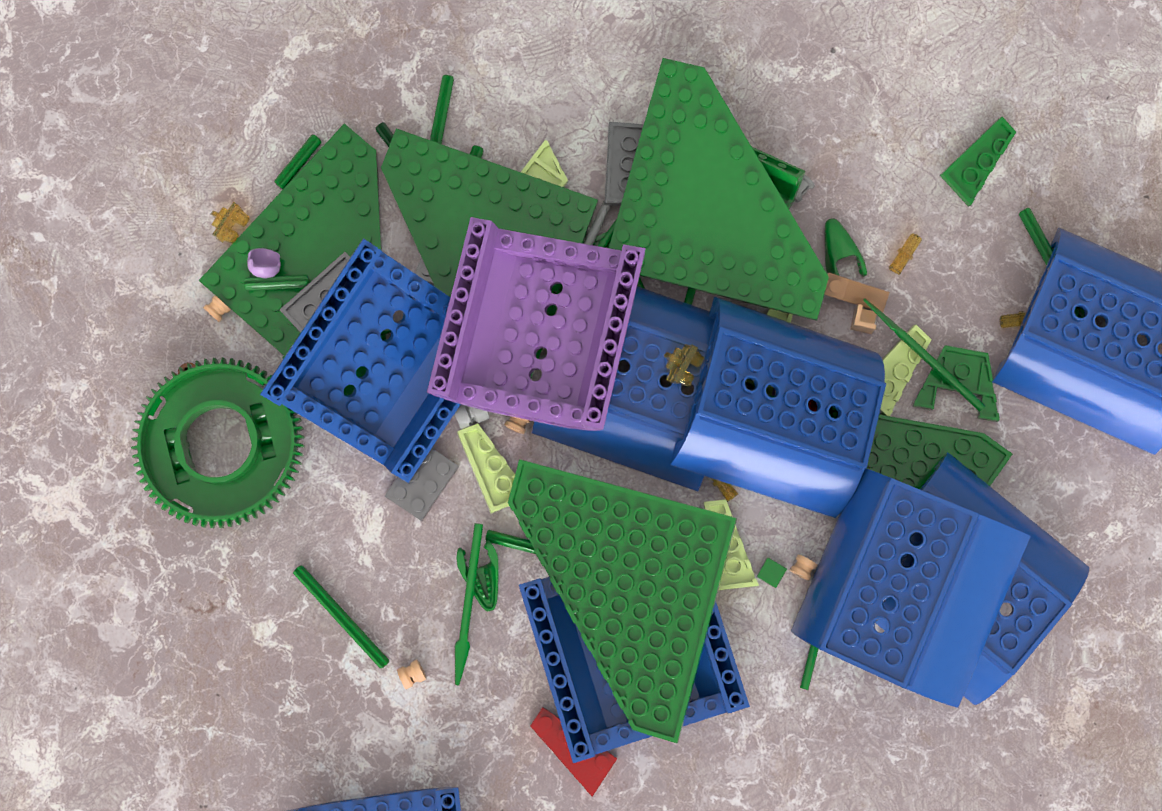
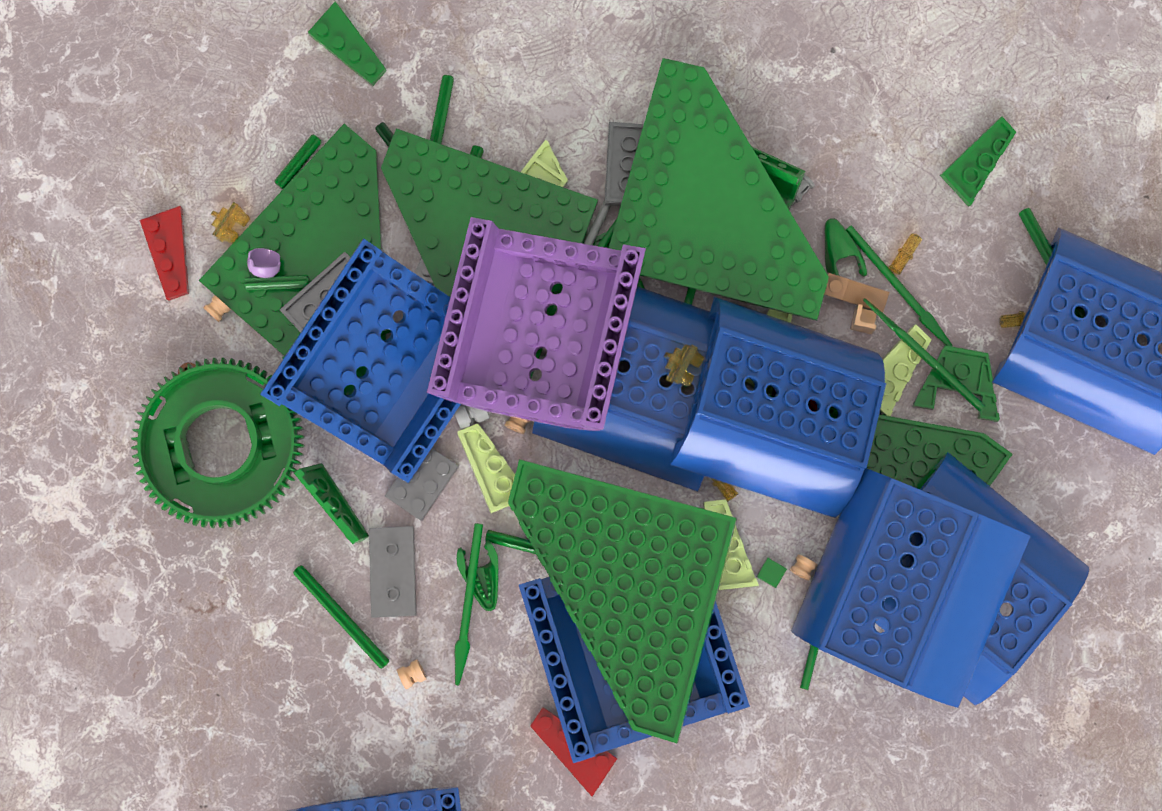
(166, 244): none -> red wing
(327, 494): none -> green wing
(343, 40): none -> green wing
(392, 572): none -> flat silver plate
(925, 317): none -> green piece

